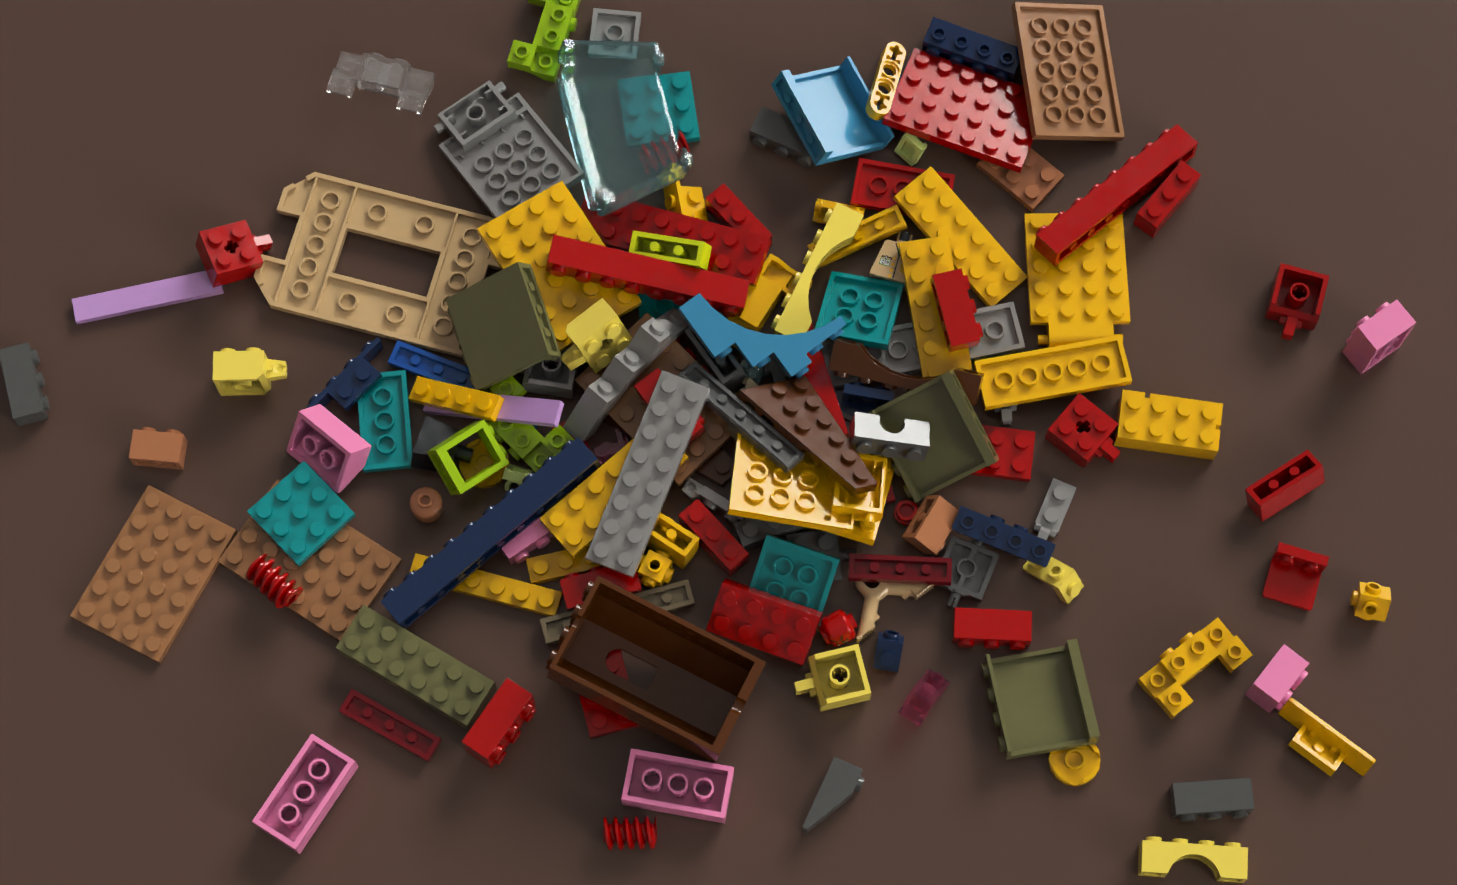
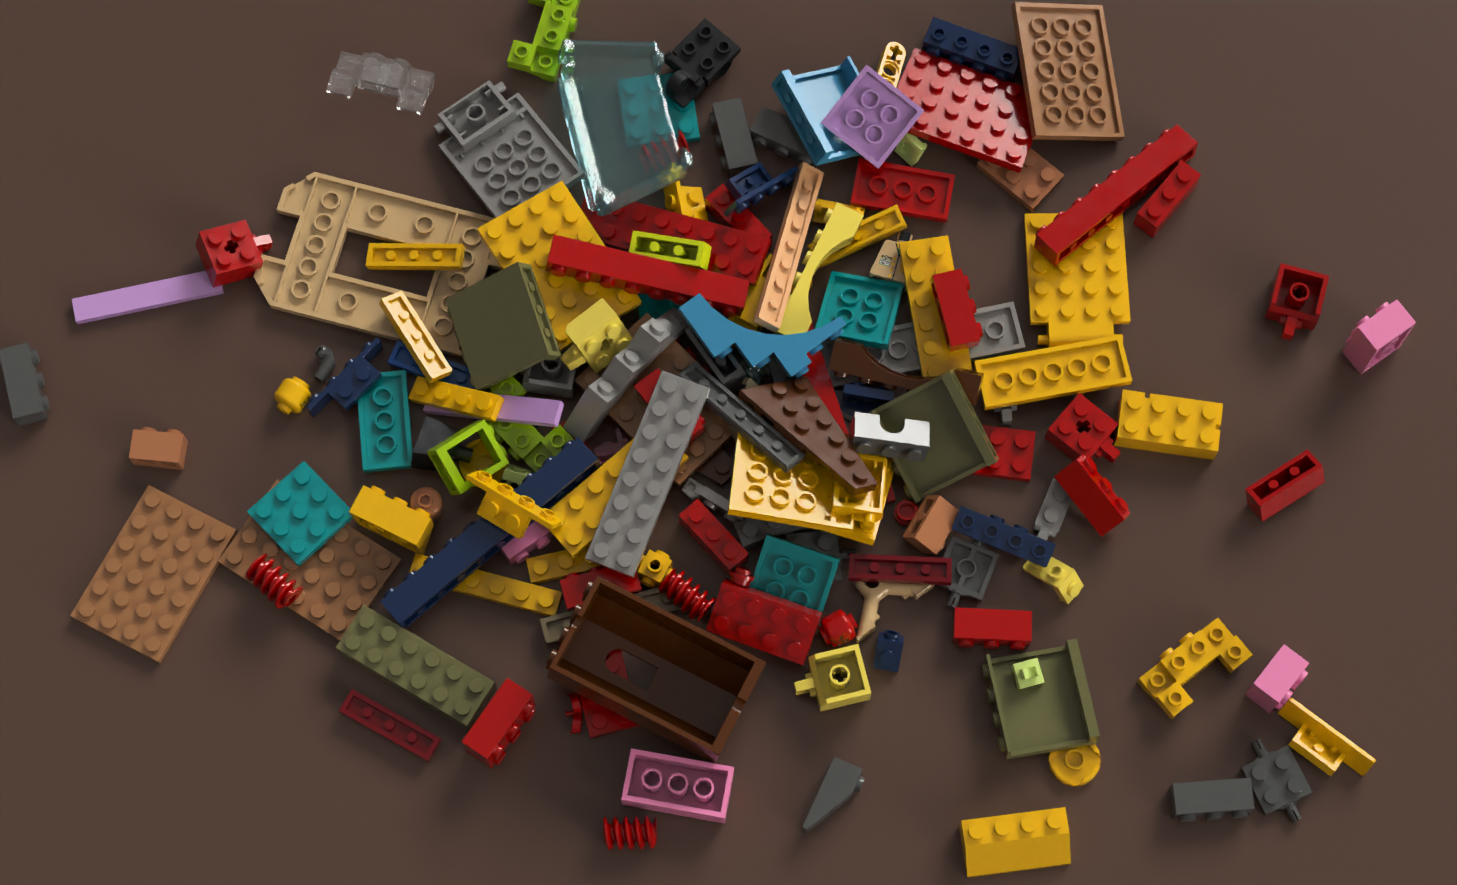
(245, 371): light yellow hinge -> none
(292, 395): none -> yellow head
(305, 793): bright pink brick -> none
(326, 363): none -> dark grey arm
(328, 446): bright pink slope -> none
(392, 519): none -> yellow slope
(415, 256): none -> yellow plate
(415, 337): none -> yellow plate
(508, 508): none -> yellow bracket
(576, 713): none -> red piece
(615, 25): light grey plate -> none
(674, 541): yellow brick -> none
(686, 595): none -> red piece
(698, 60): none -> black plate
(732, 136): none -> dark grey brick
(741, 576): none -> red plate
(752, 186): none -> dark blue bracket
(788, 247): none -> light nougat plate
(872, 116): none -> lavender plate
(924, 697): clear pink slope -> none
(941, 213): yellow plate -> none
(1015, 842): none -> yellow slope
(1027, 673): none -> yellowish green tile
(1092, 494): none -> red brick
(1227, 862): light yellow arch -> none
(1276, 780): none -> dark grey plate
(1294, 576): red bracket -> none
(1371, 601): yellow brick -> none

